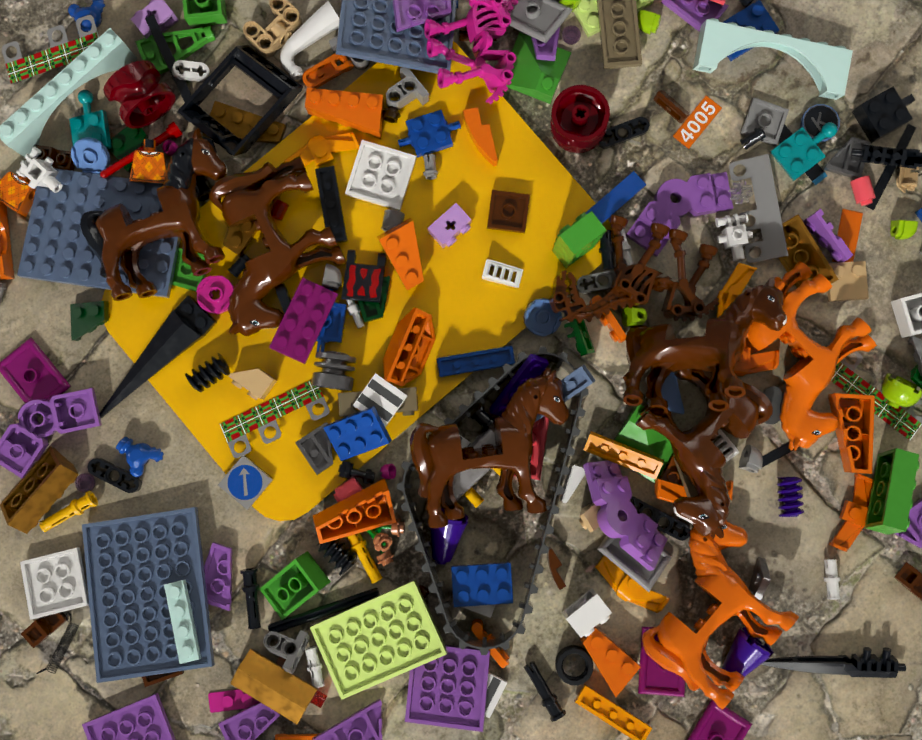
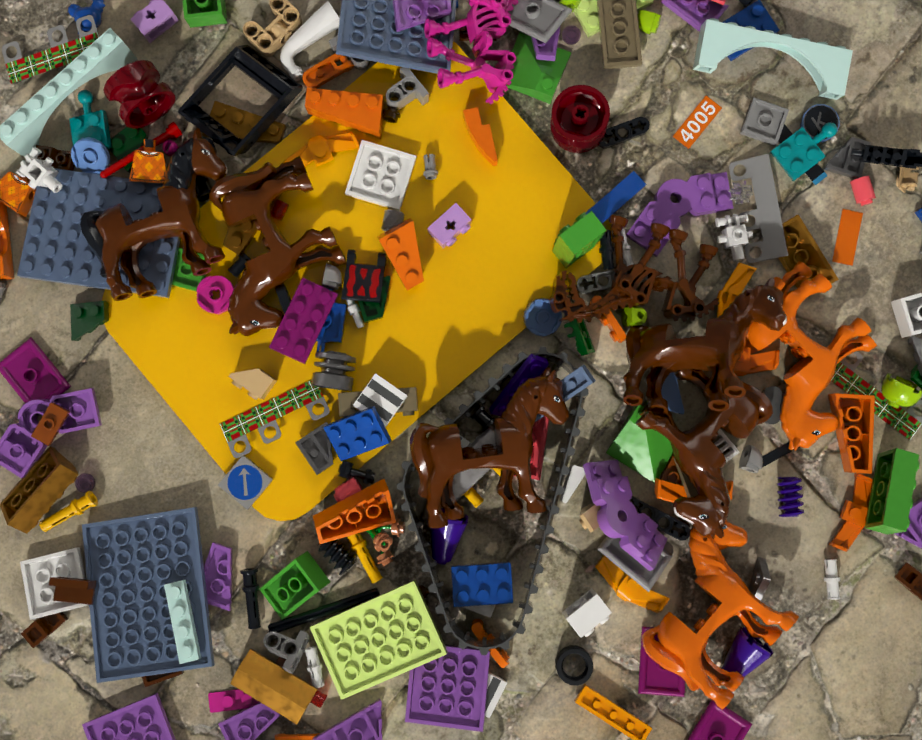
(50, 423): none -> dark orange plate
(60, 647): black piece -> none
(73, 590): none -> reddish brown panel
(104, 464): black beam -> none
(138, 455): blue animal -> none
(150, 51): bright green plate -> none
(167, 55): black sticker -> none
(178, 333): black plate -> none
(191, 66): white beam -> none
(209, 374): black piece -> none
(331, 202): black plate -> none
(388, 471): dark pink hinge -> none
(409, 348): orange wedge -> none
(429, 133): blue plate -> none
(475, 361): blue tile -> none
(504, 267): white slope -> none
(508, 211): reddish brown plate -> none
(548, 699): black pin -> none
(555, 563): reddish brown slope -> none
(611, 660): orange wedge -> none
(623, 455): light orange plate -> none
(671, 106): reddish brown slope -> none
(753, 138): black pin -> none
(826, 238): medium lavender wing -> none
(851, 282): tan plate -> none
(865, 666): black piece -> none
(883, 114): black hinge -> none
(888, 171): black sticker -> none
(903, 229): lime piece -> none

